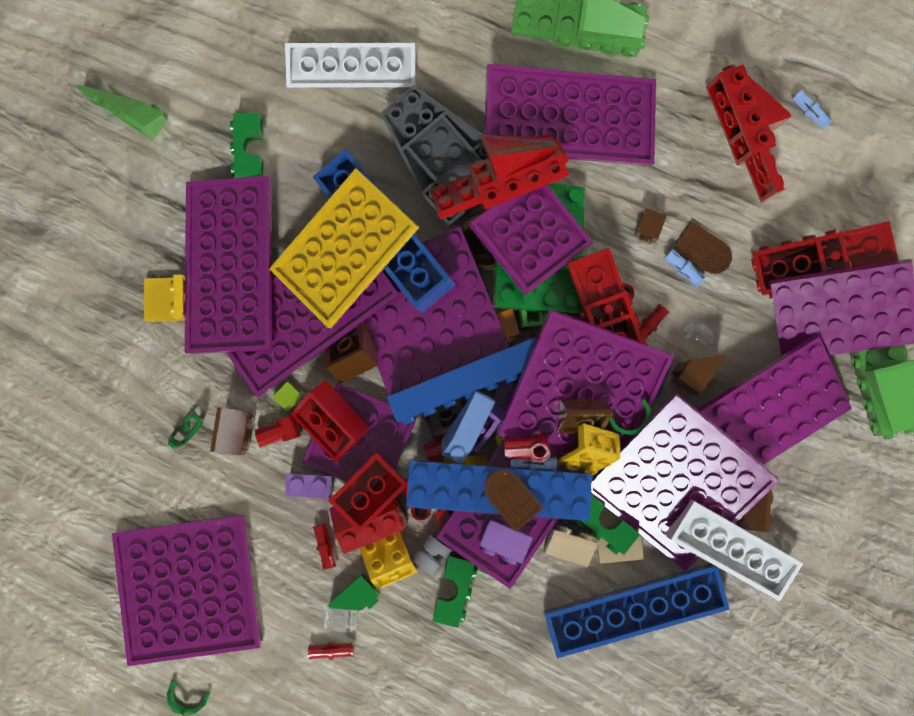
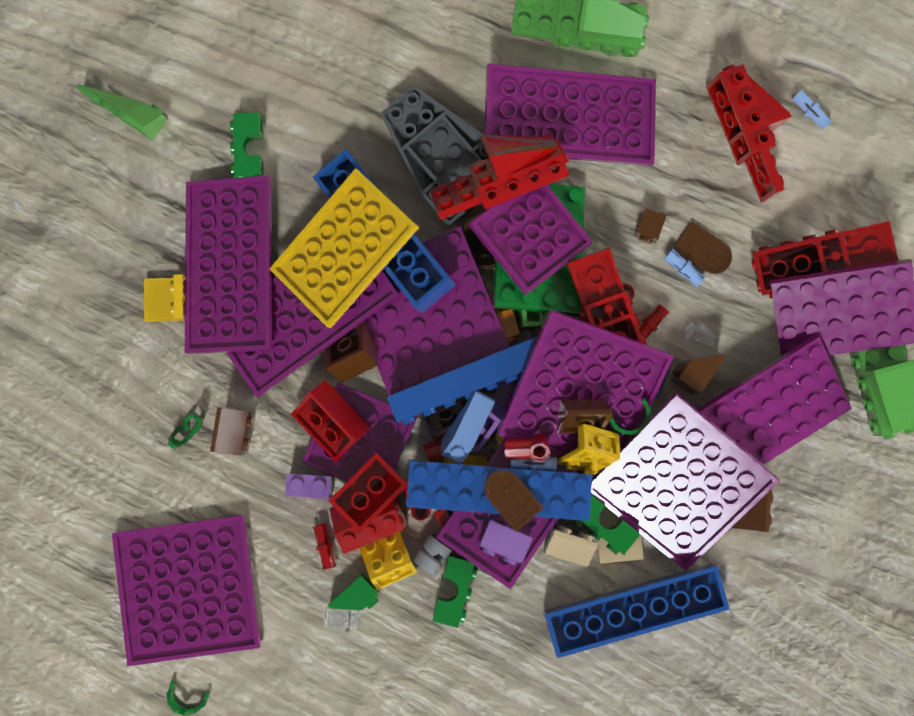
(283, 430): red piece -> none
(287, 396): lime tile -> none
(330, 651): red pin -> none
(350, 64): white arch -> none
(734, 550): white arch -> none

